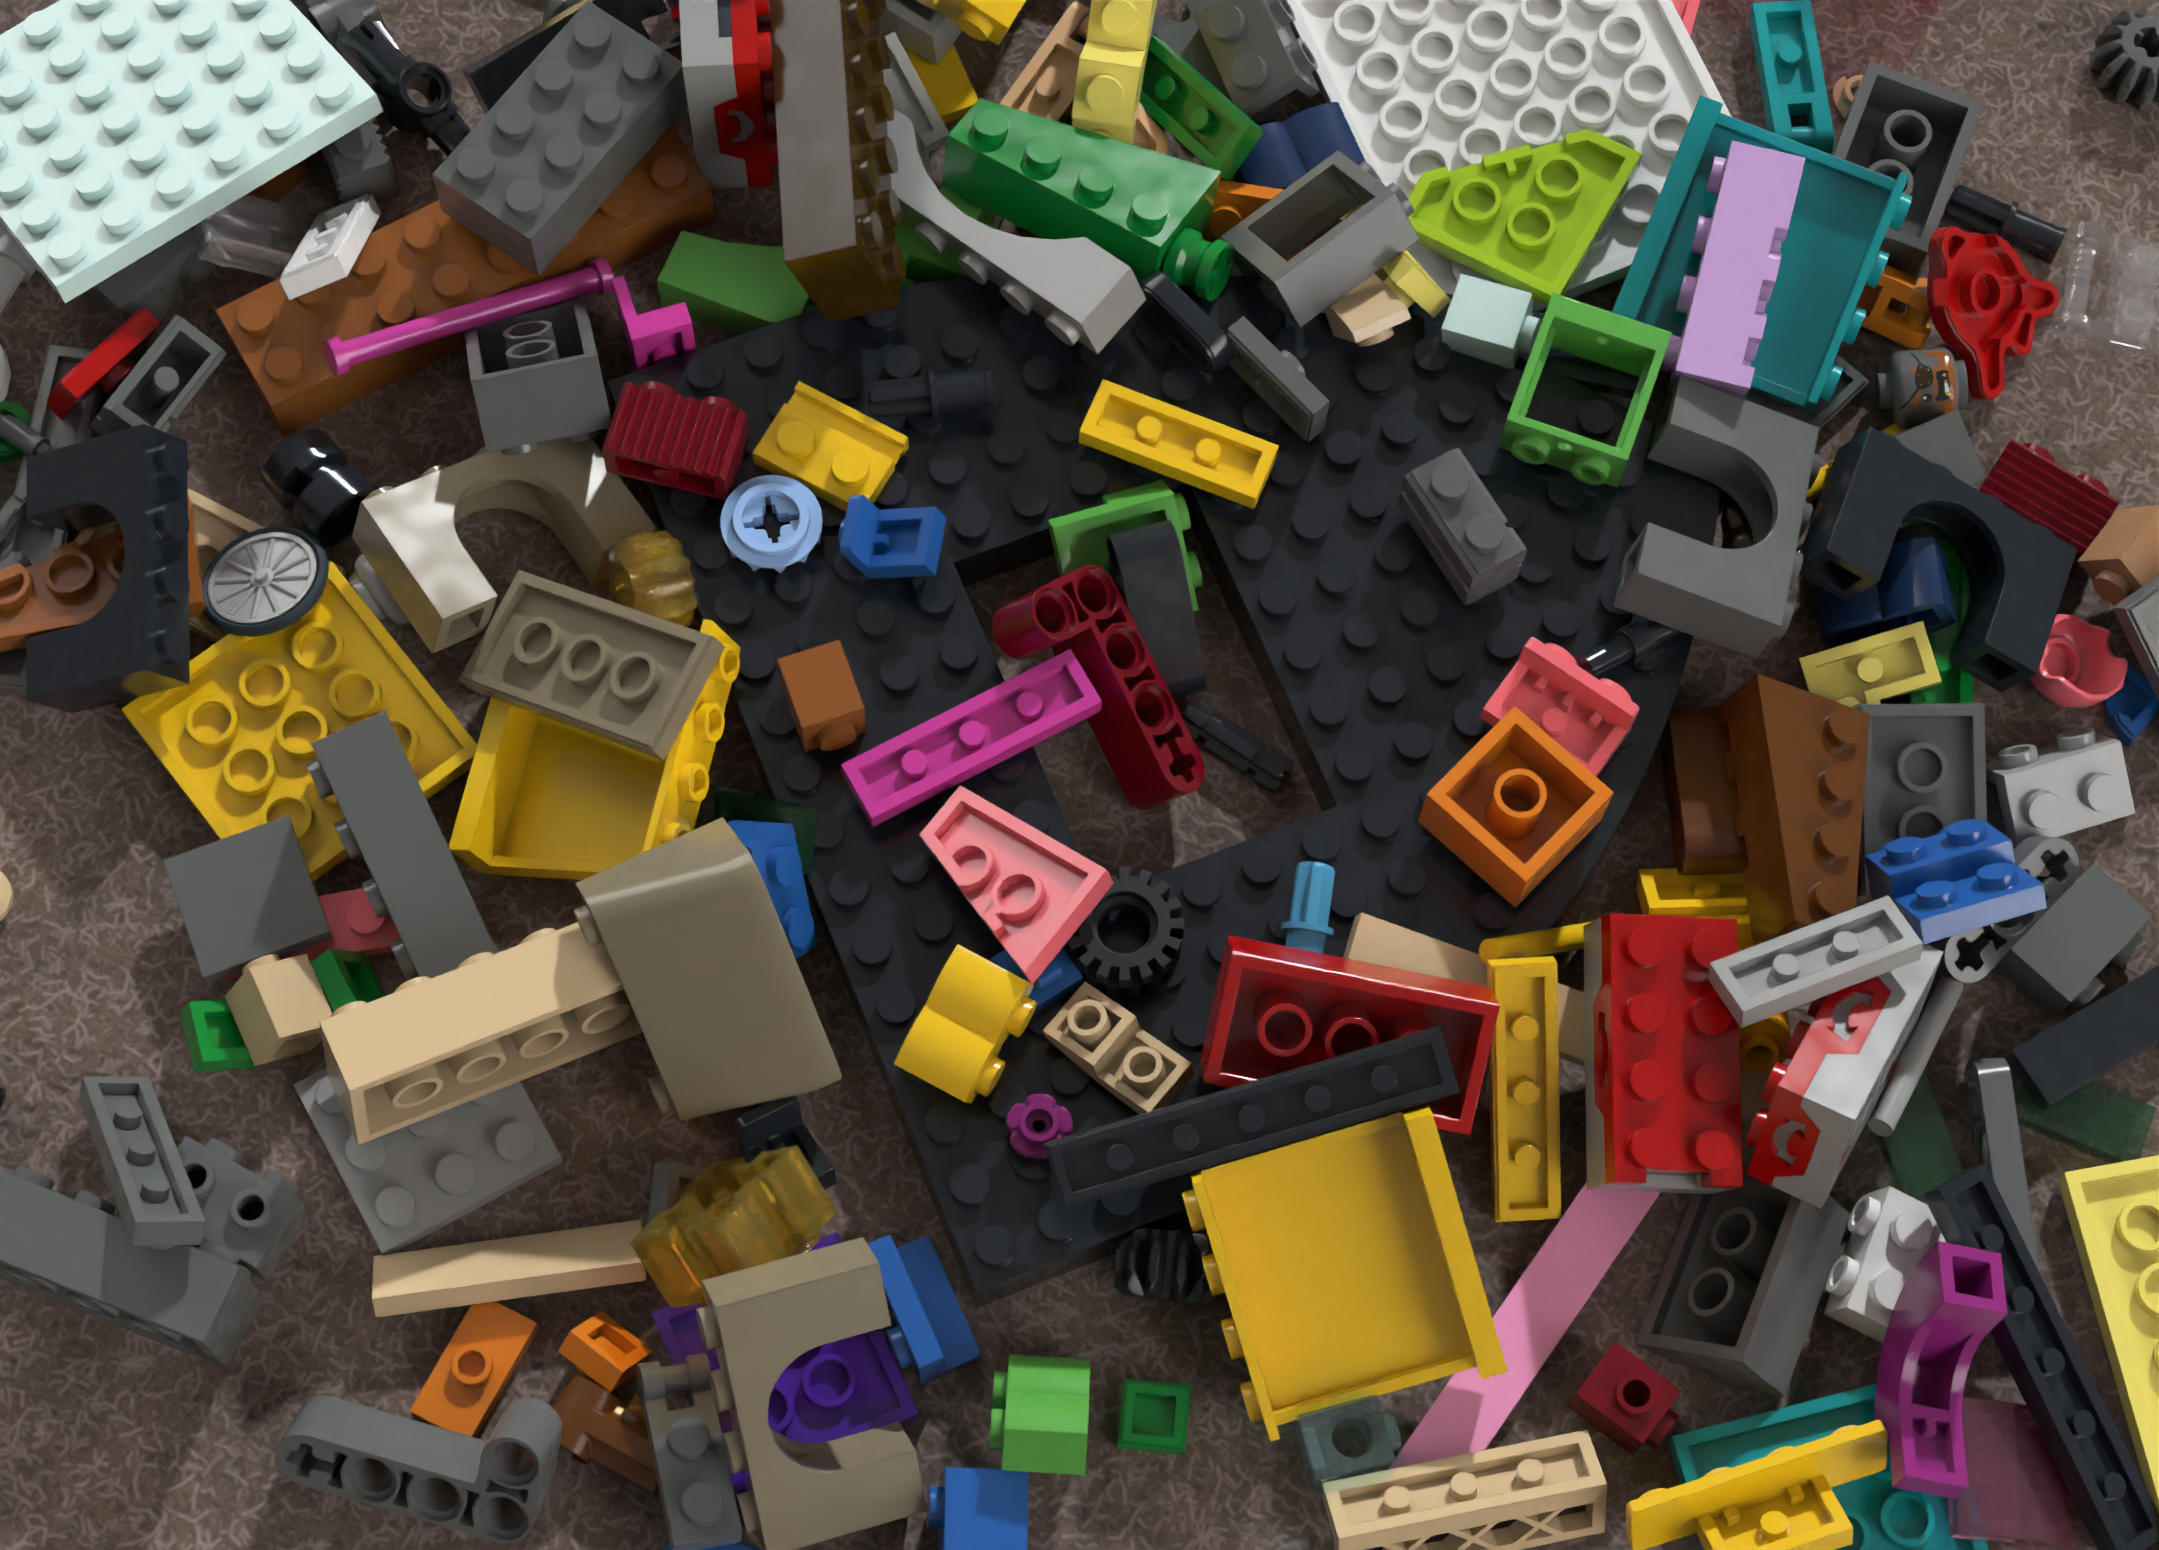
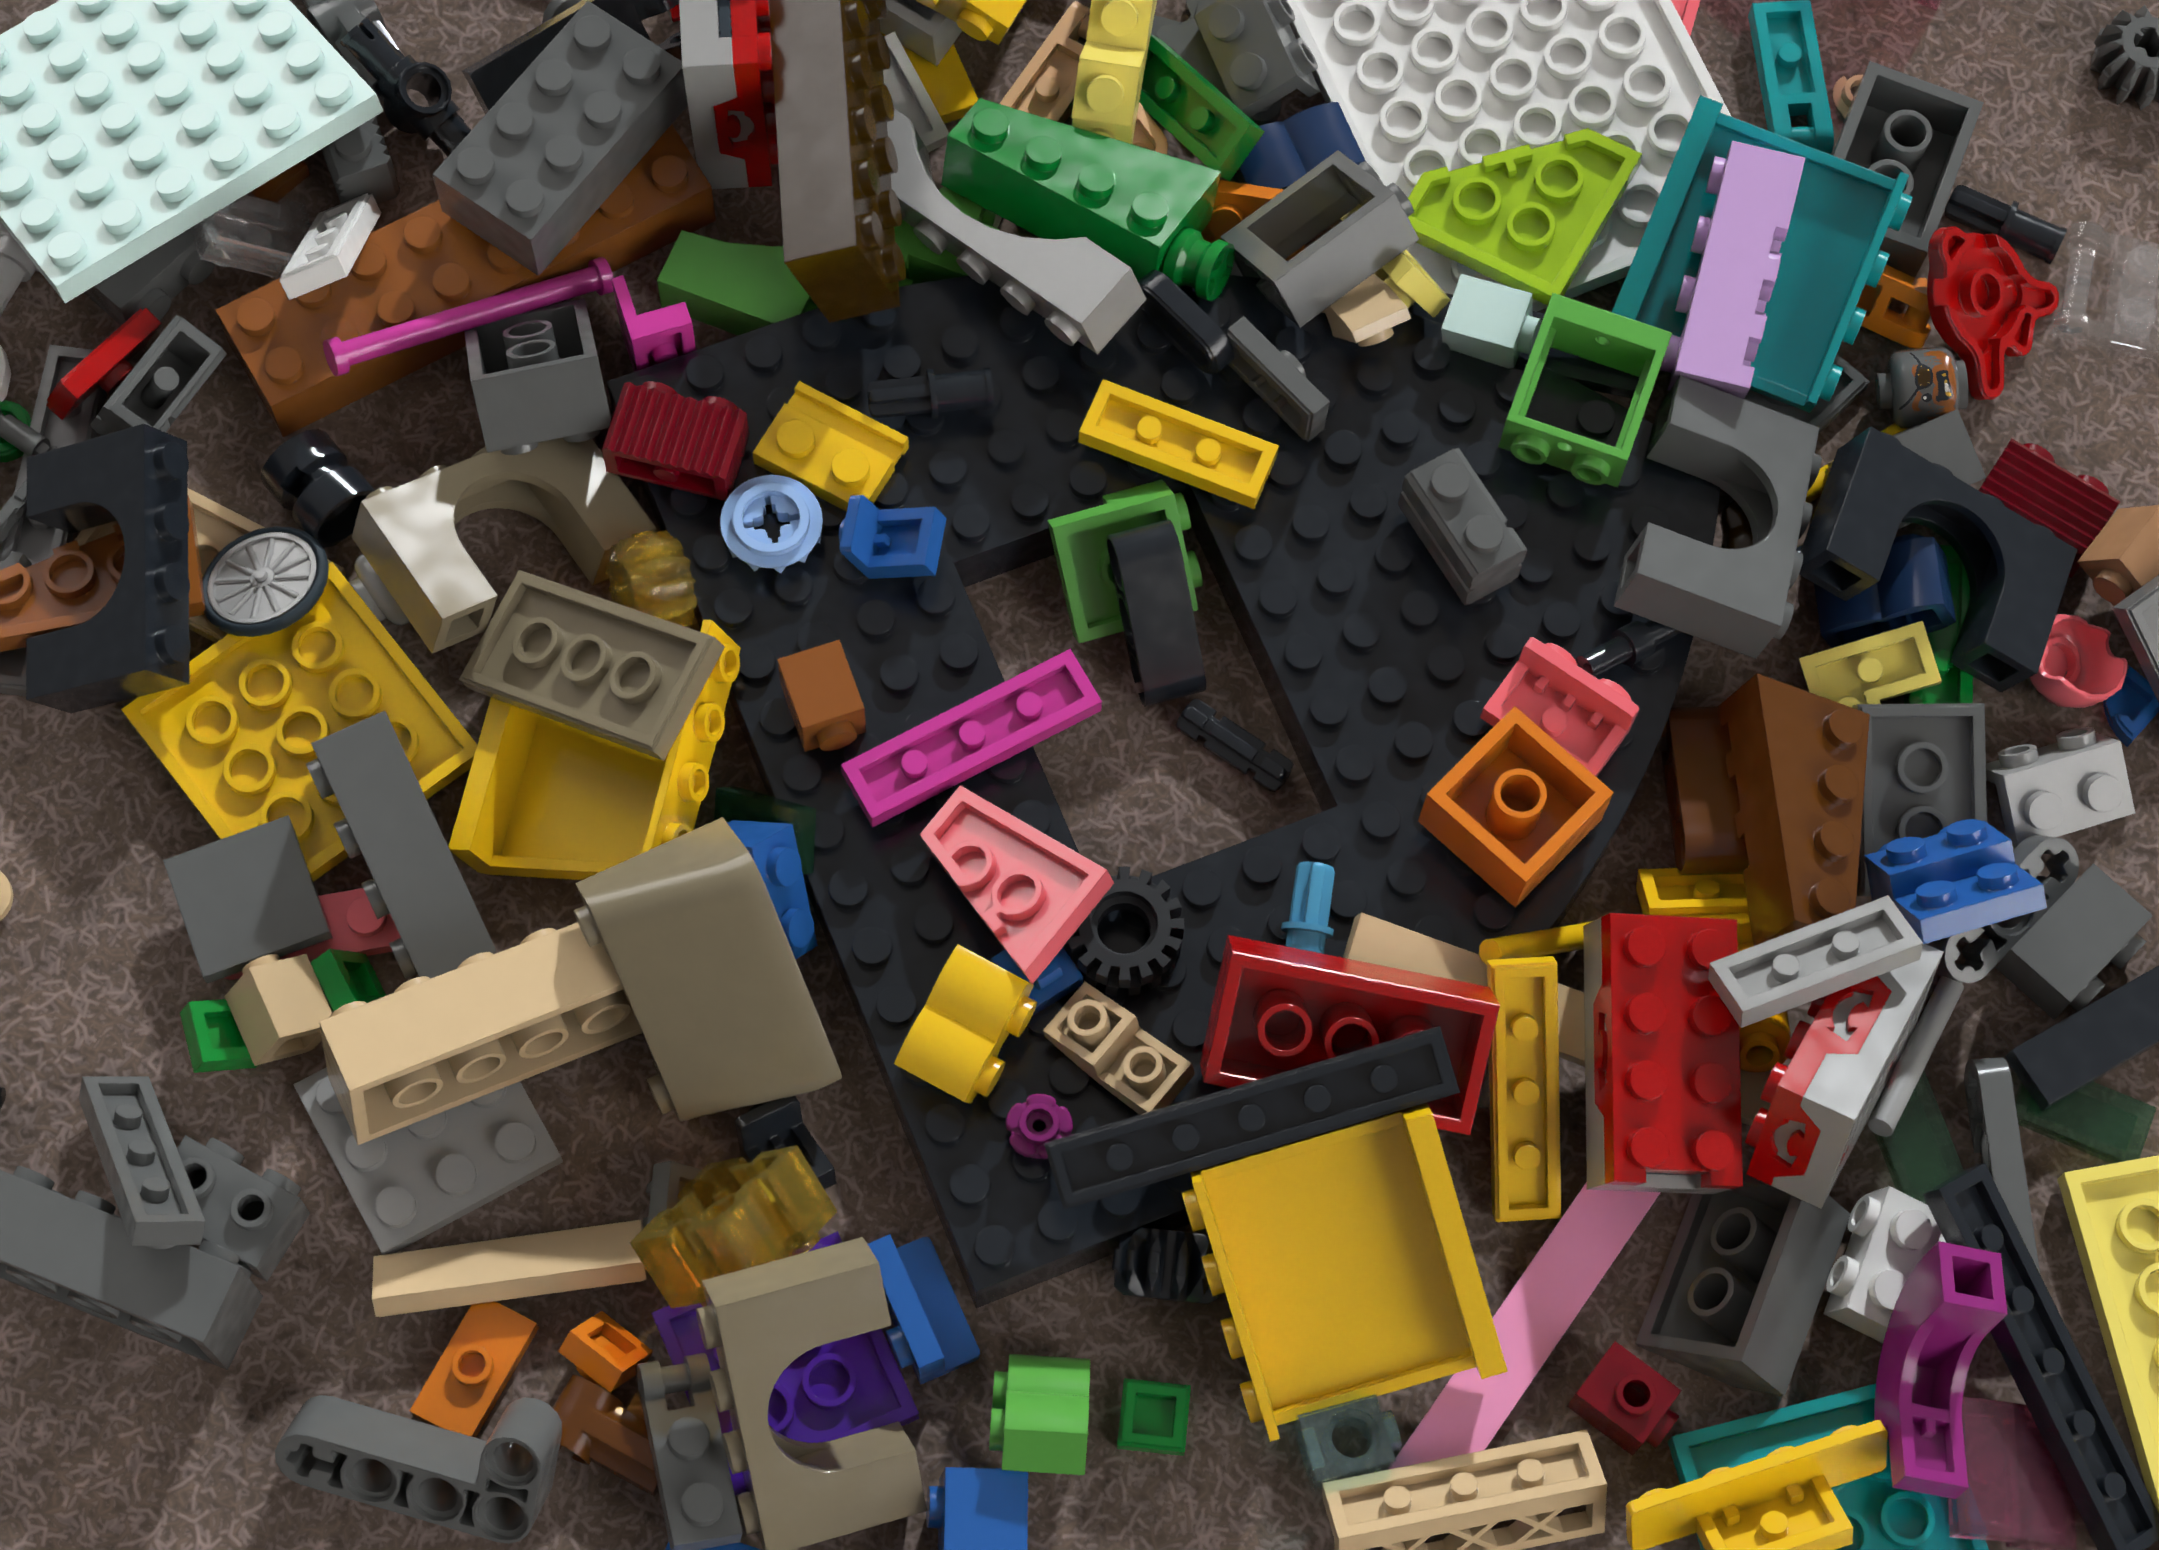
(1138, 716): dark red beam -> none

